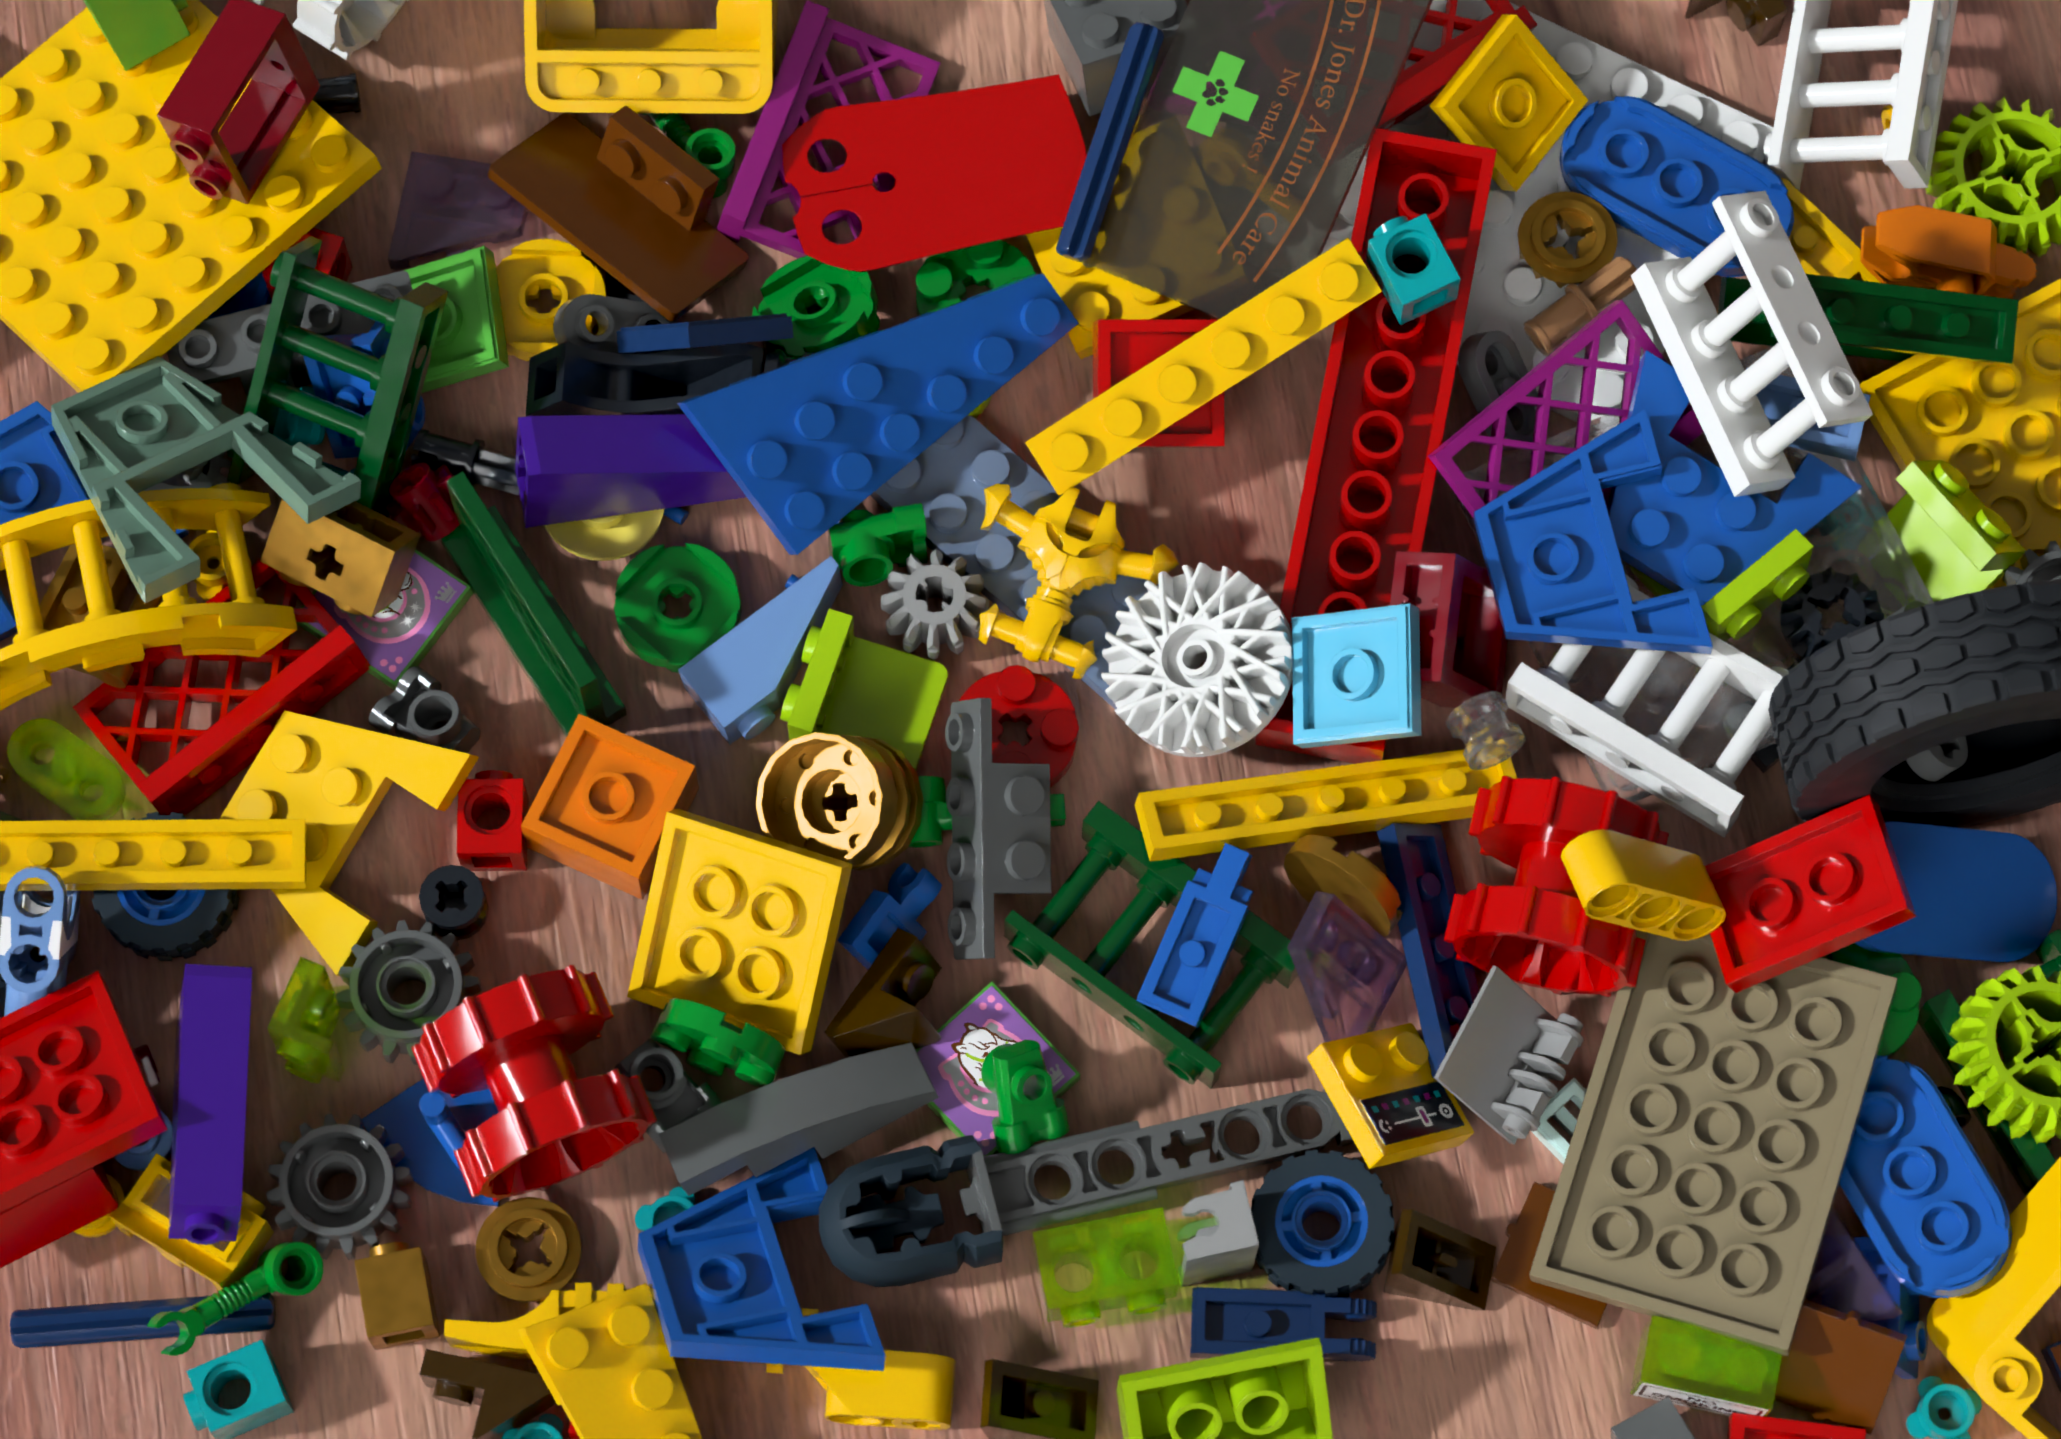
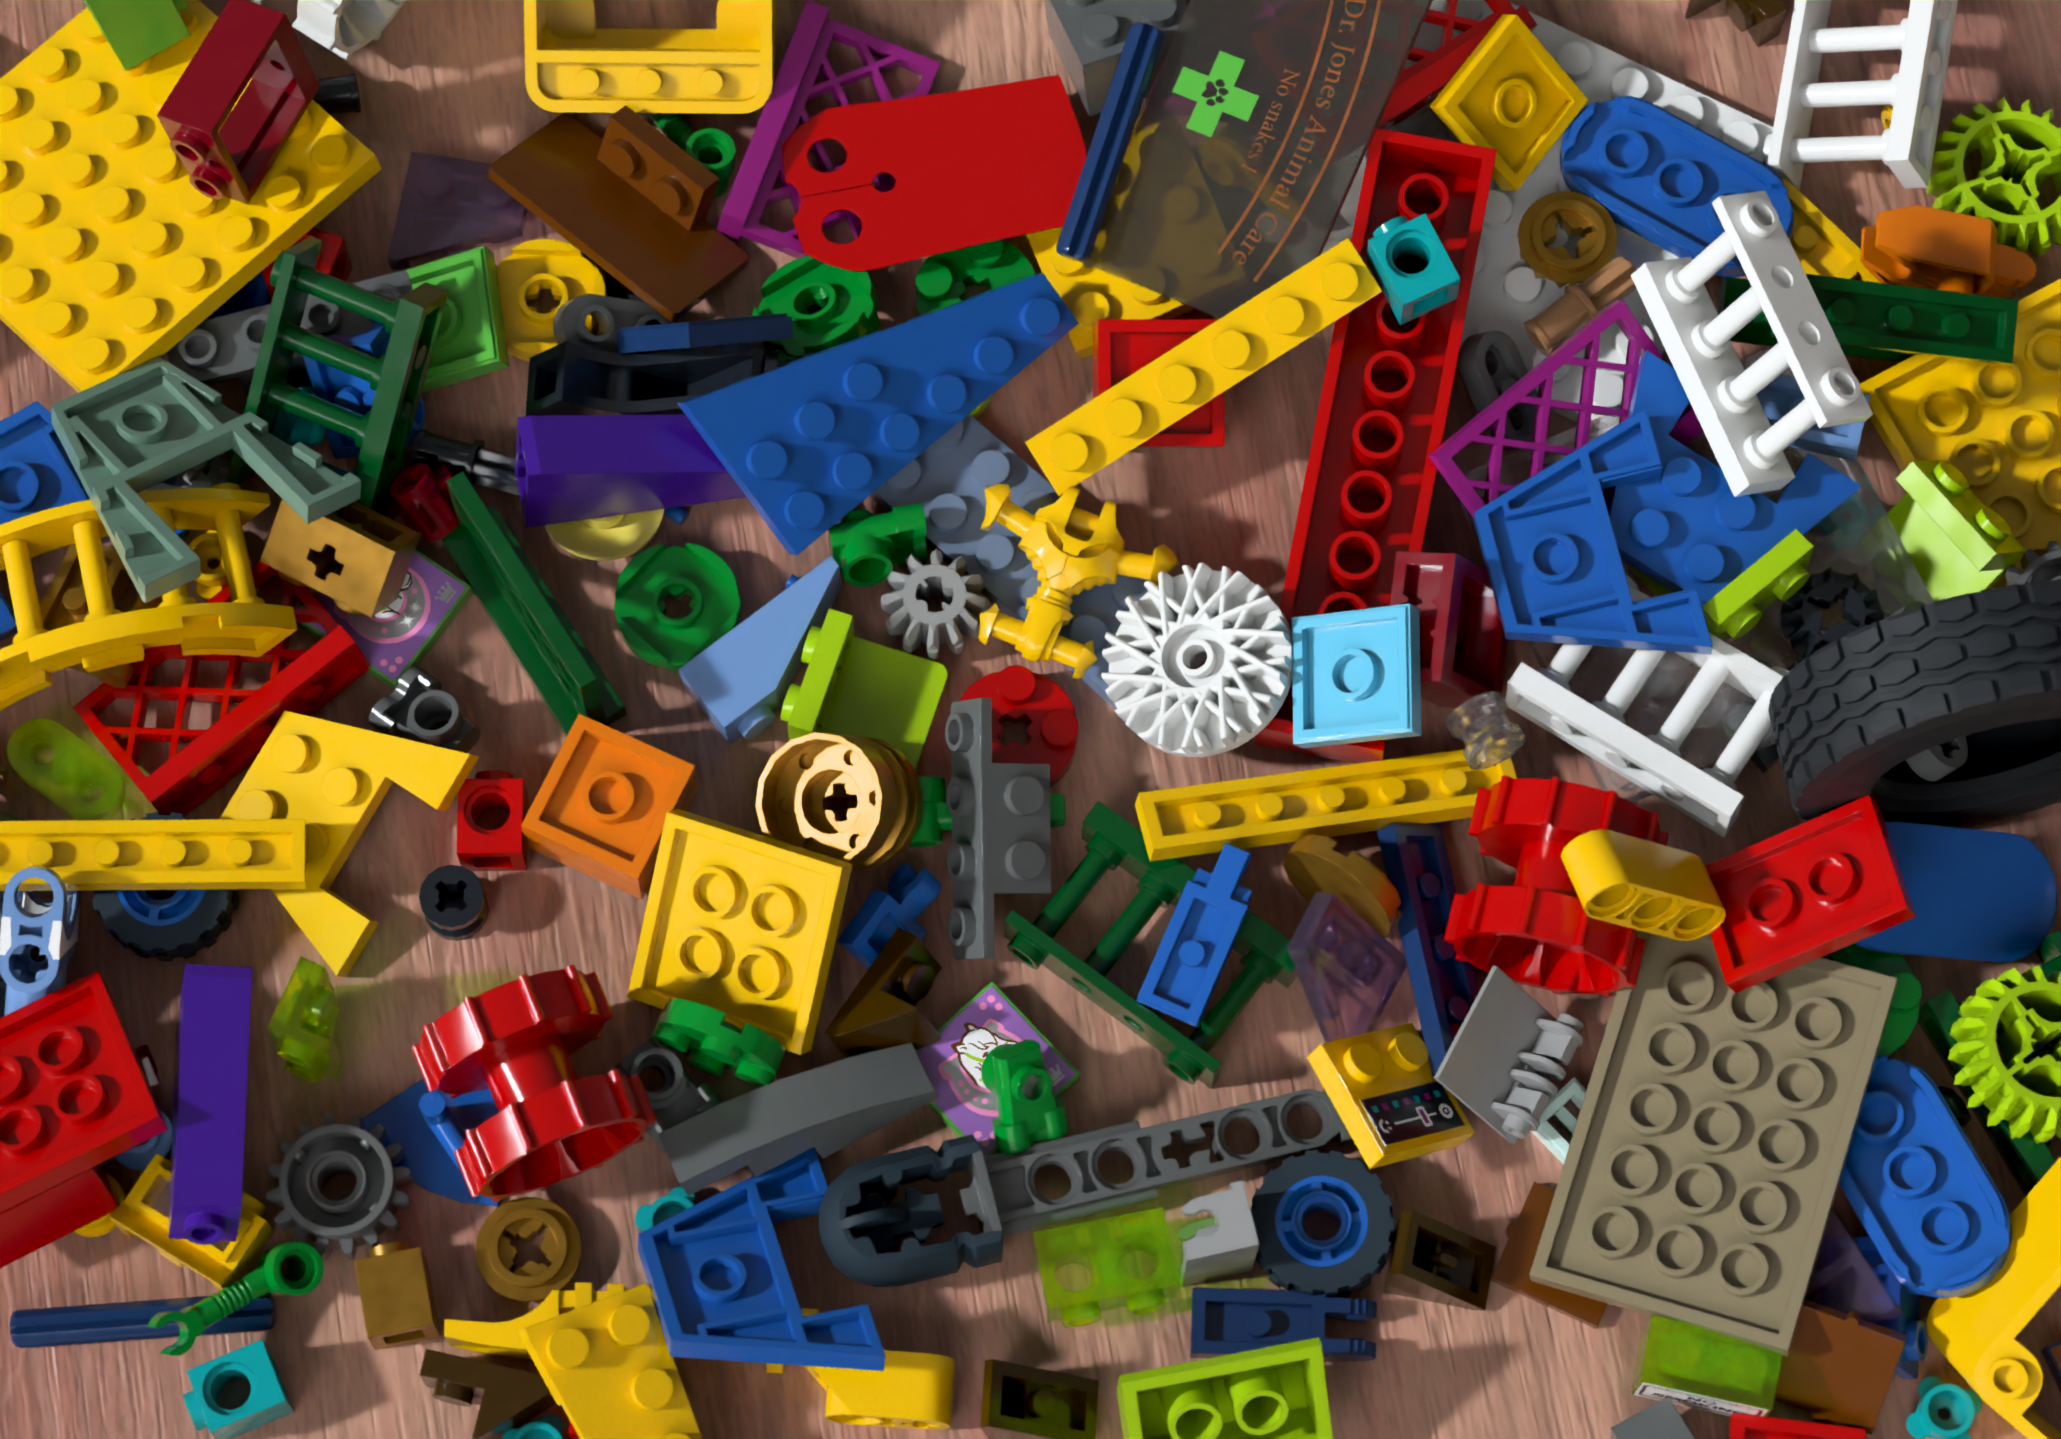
(387, 964): dark grey gear -> none

